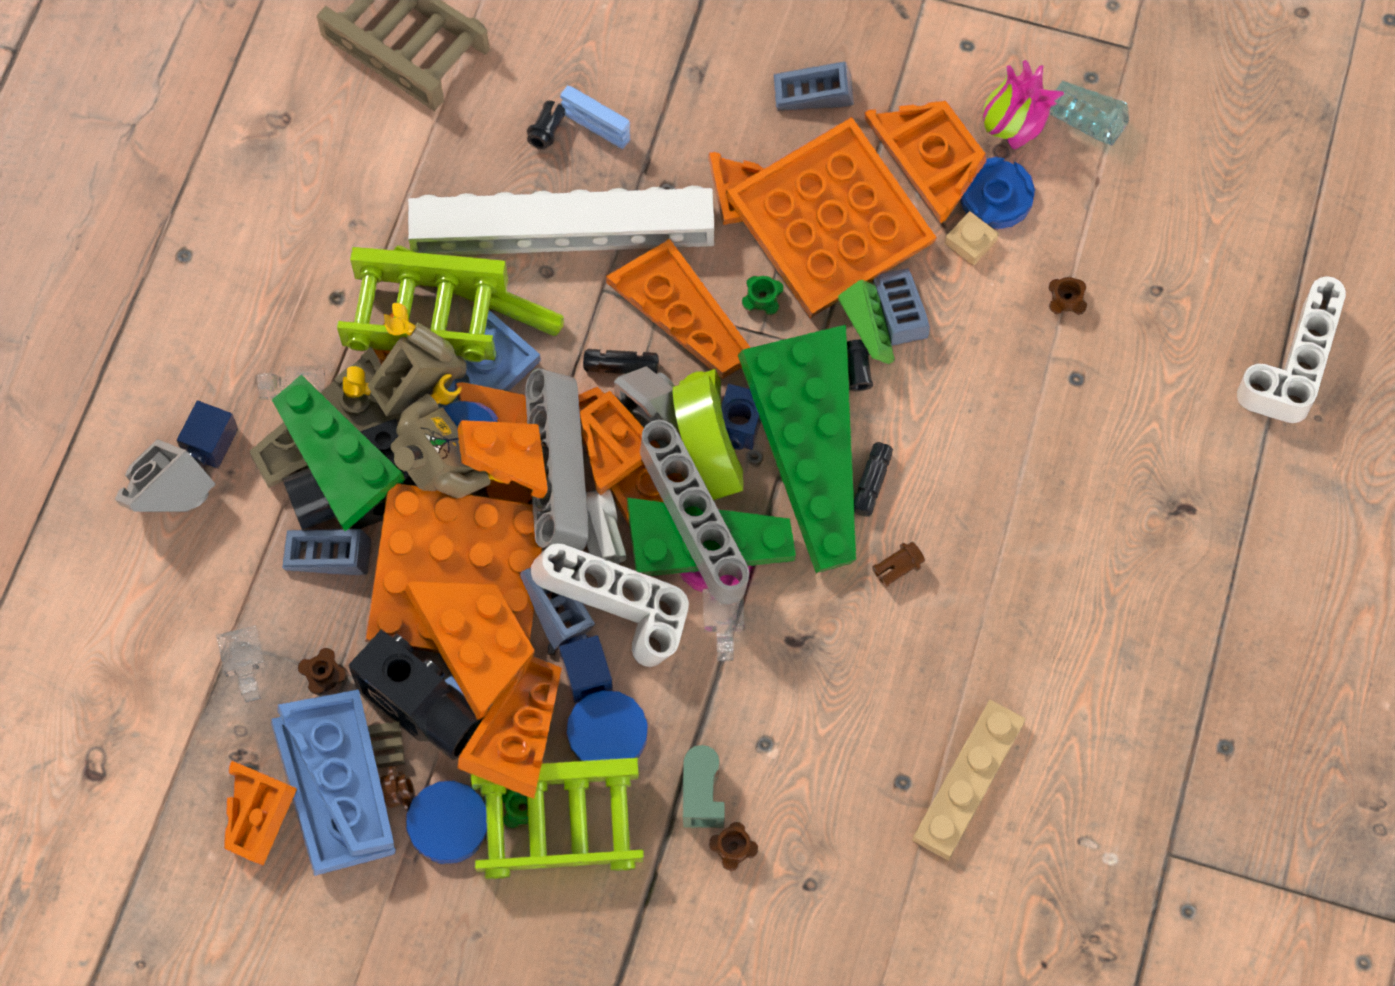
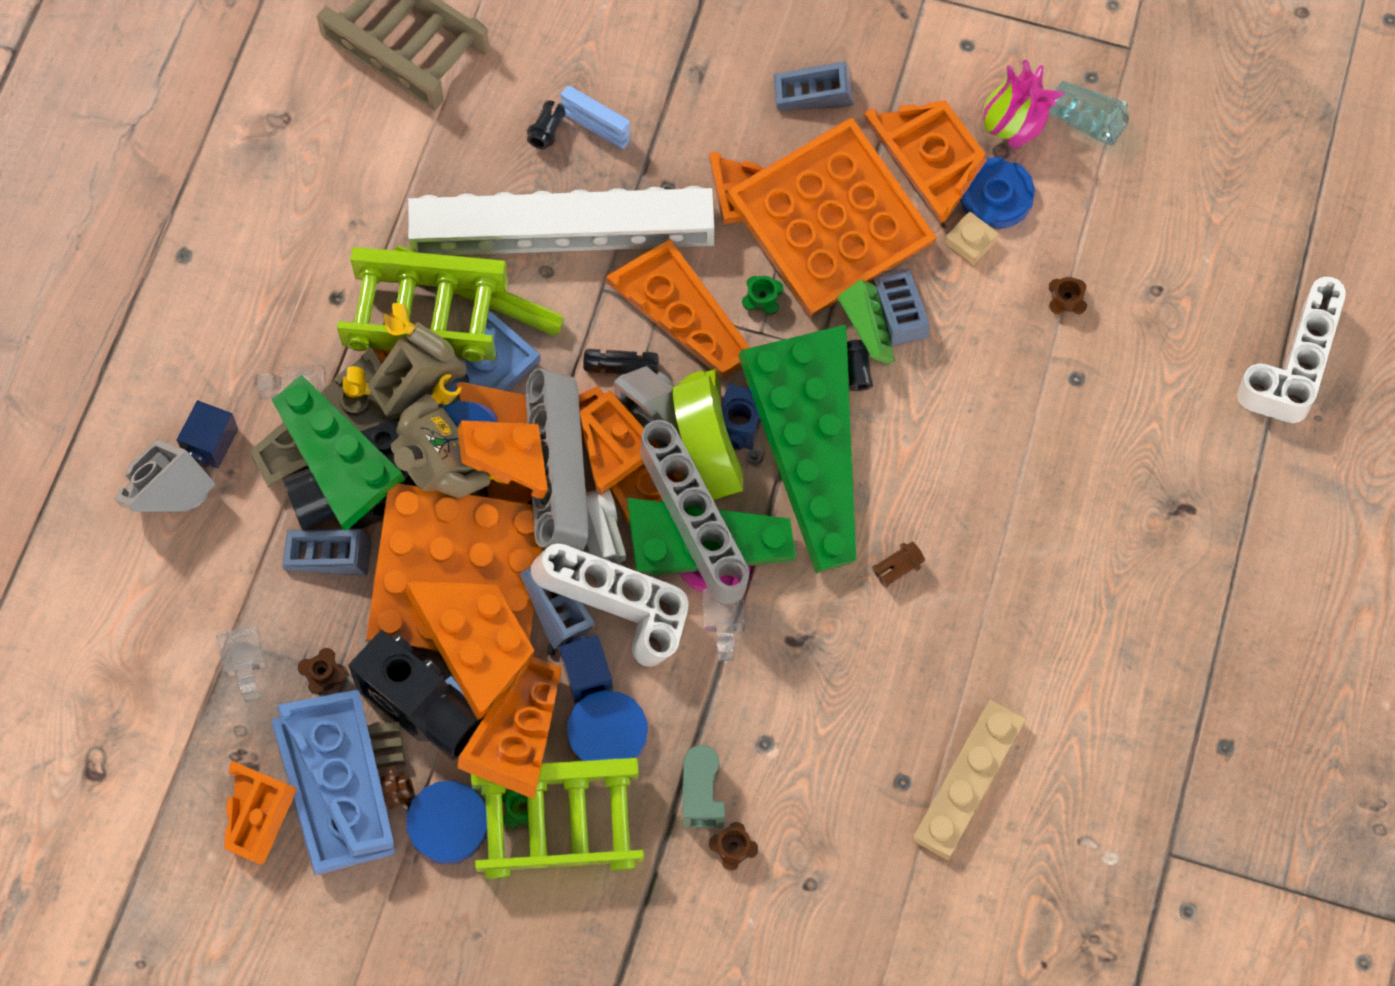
(872, 479): black axle -> none

